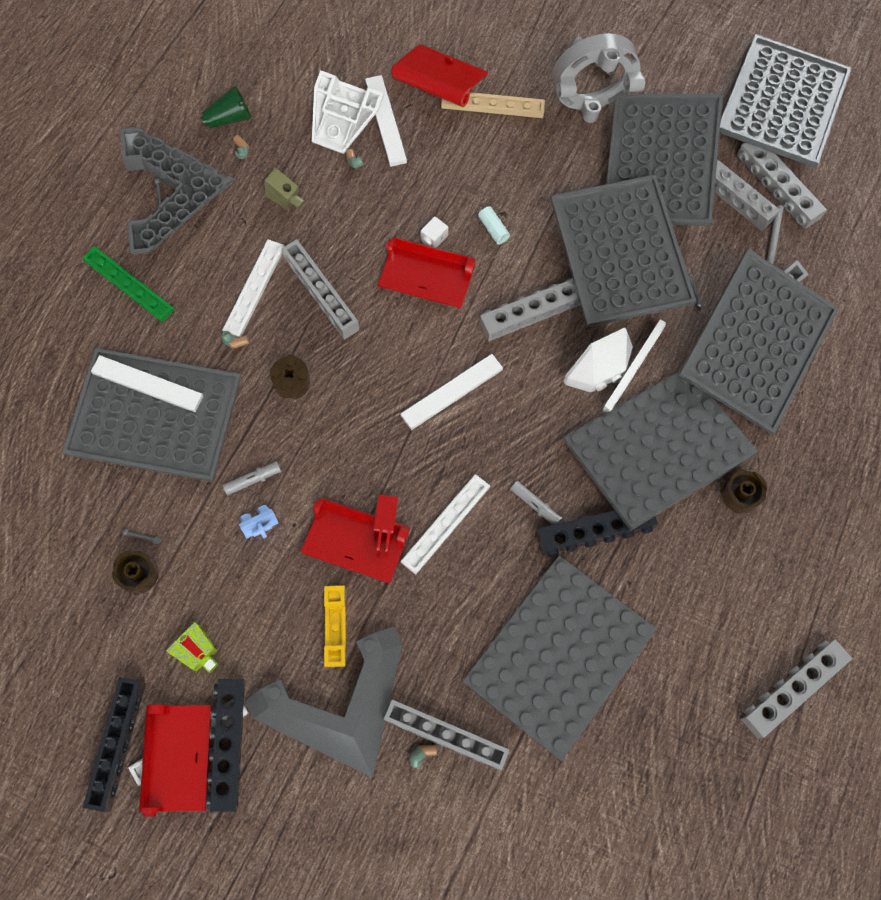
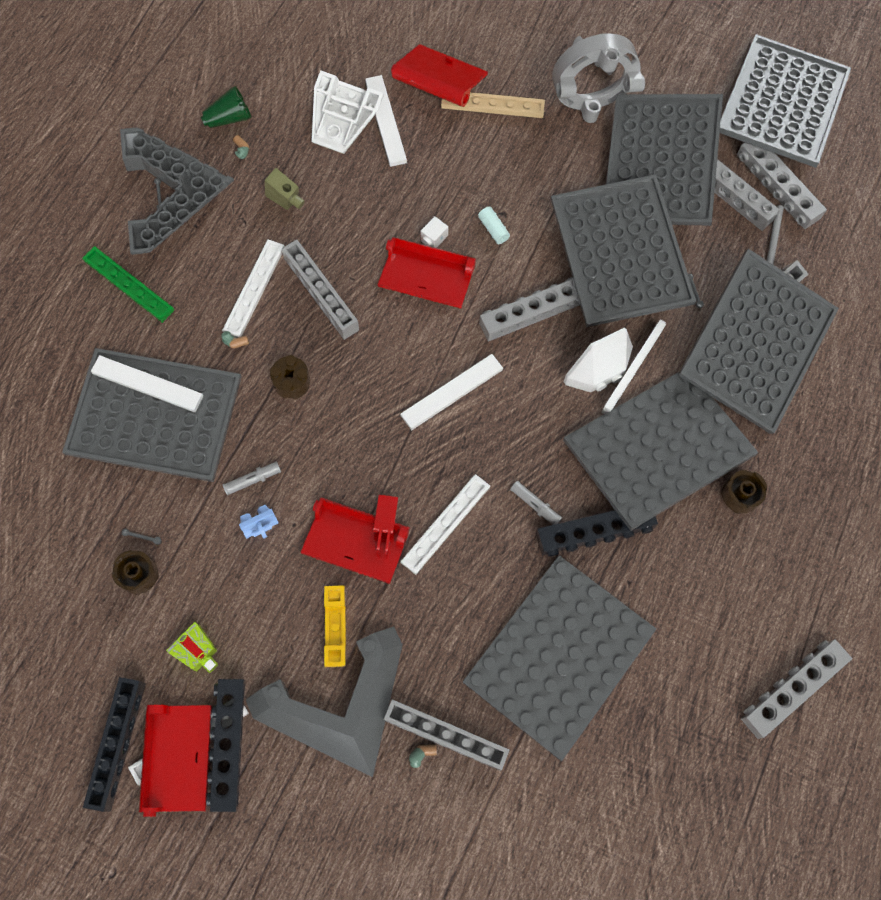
(352, 160): sand green arm -> none

